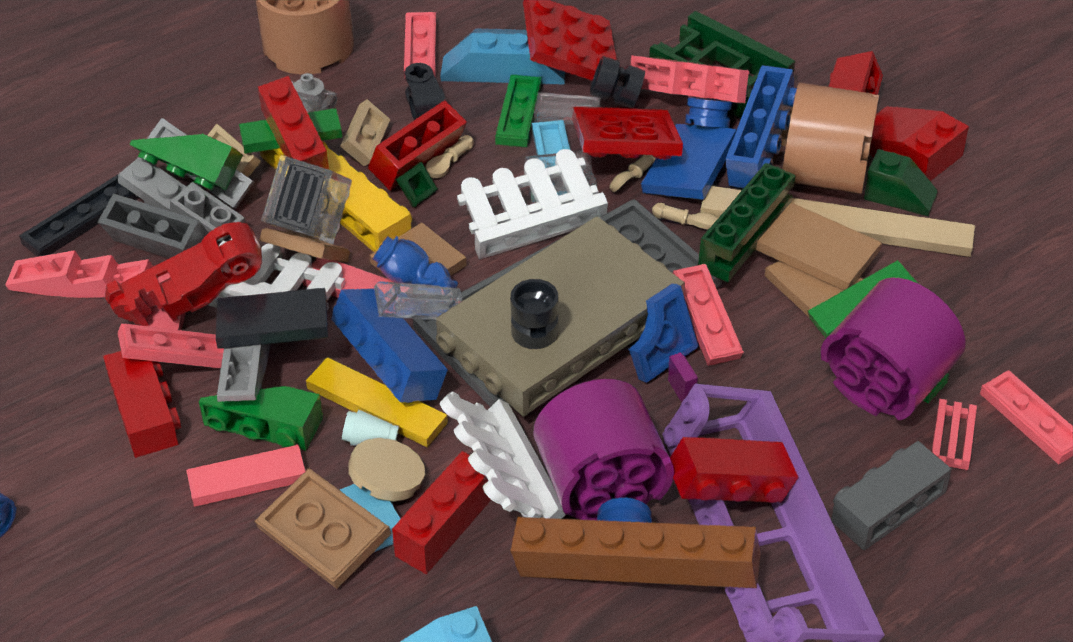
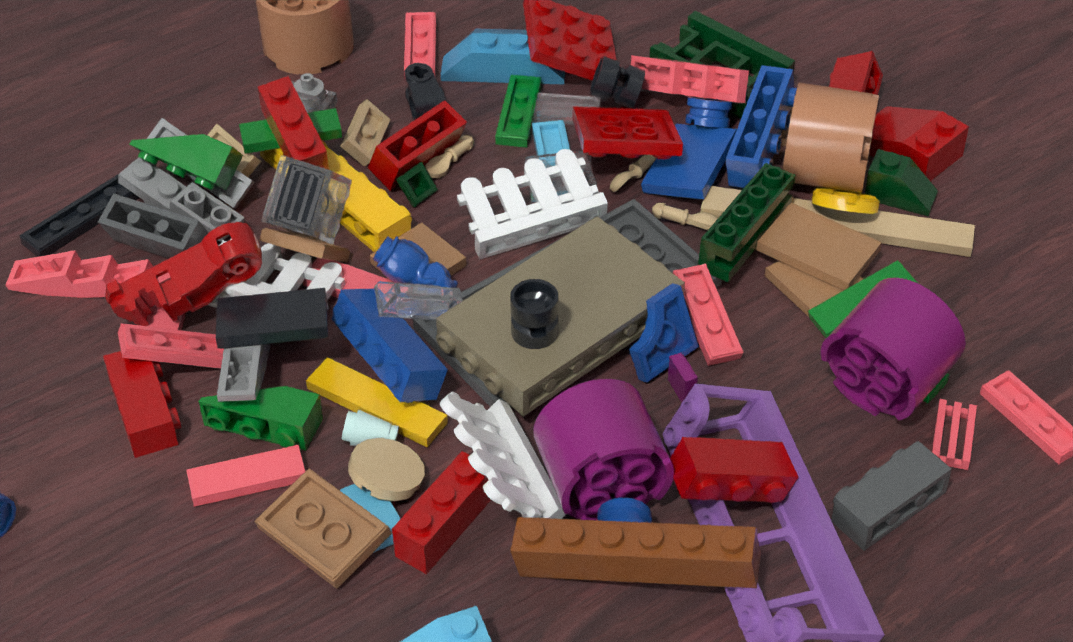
(845, 201): none -> yellow tile

